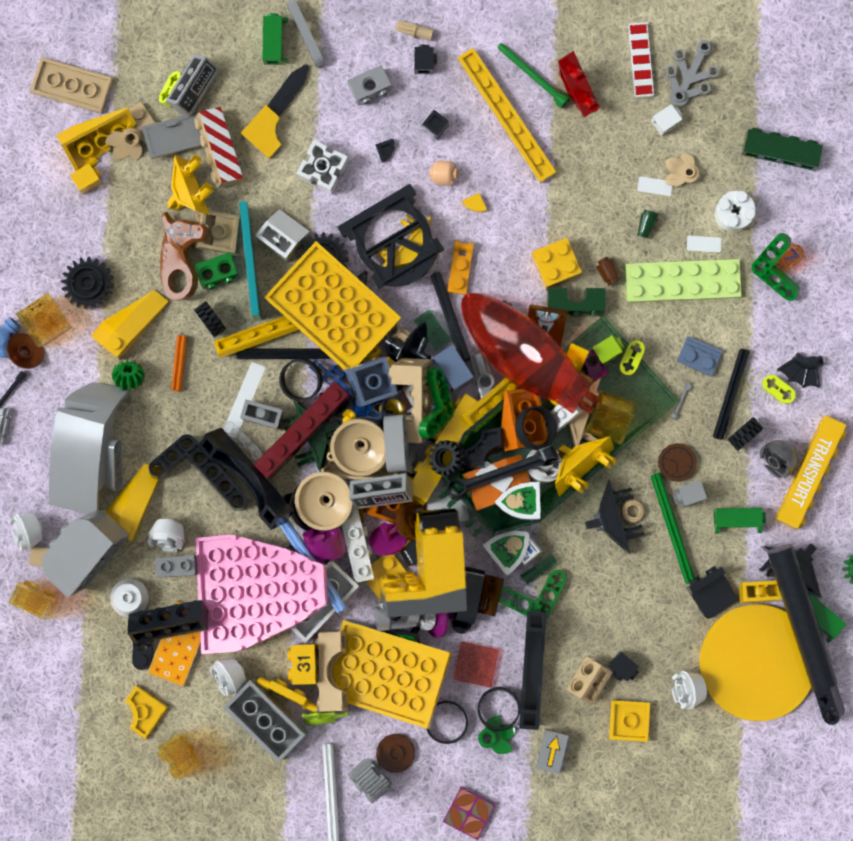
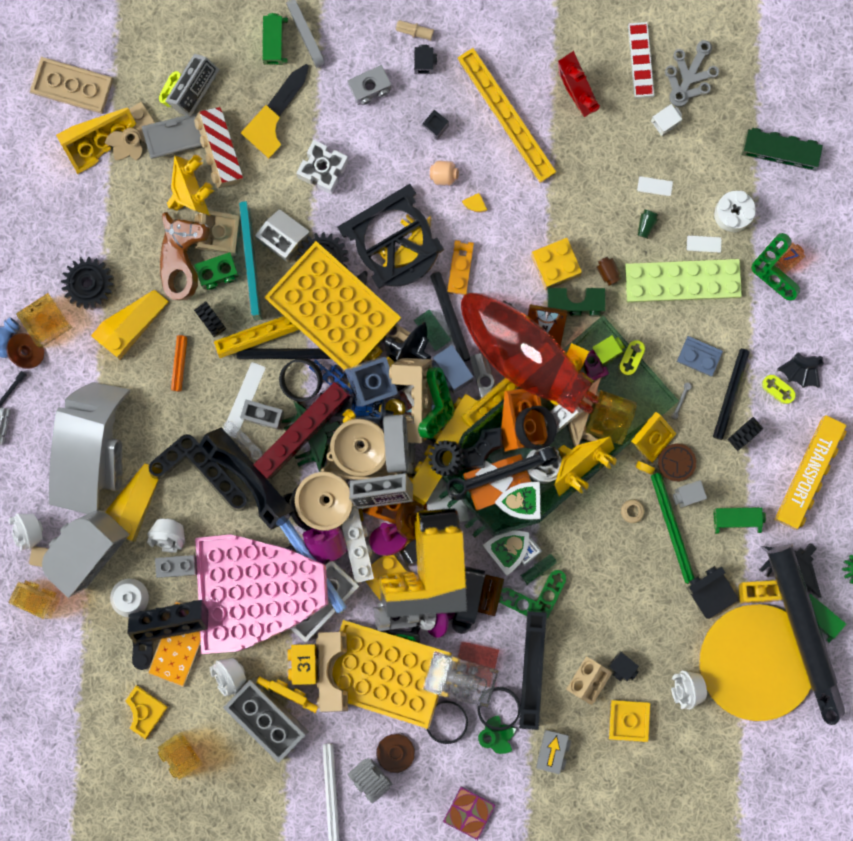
(86, 178): yellow brick -> none
(128, 375): green gear -> none
(322, 717): lime arm -> none
(385, 149): black tile -> none
(460, 679): none -> clear brick
(560, 98): green piece -> none
(609, 520): black connector -> none
(645, 467): none -> yellow tile
(653, 437): none -> yellow plate
(678, 170): tan plate -> none
(781, 458): flat silver cylinder -> none

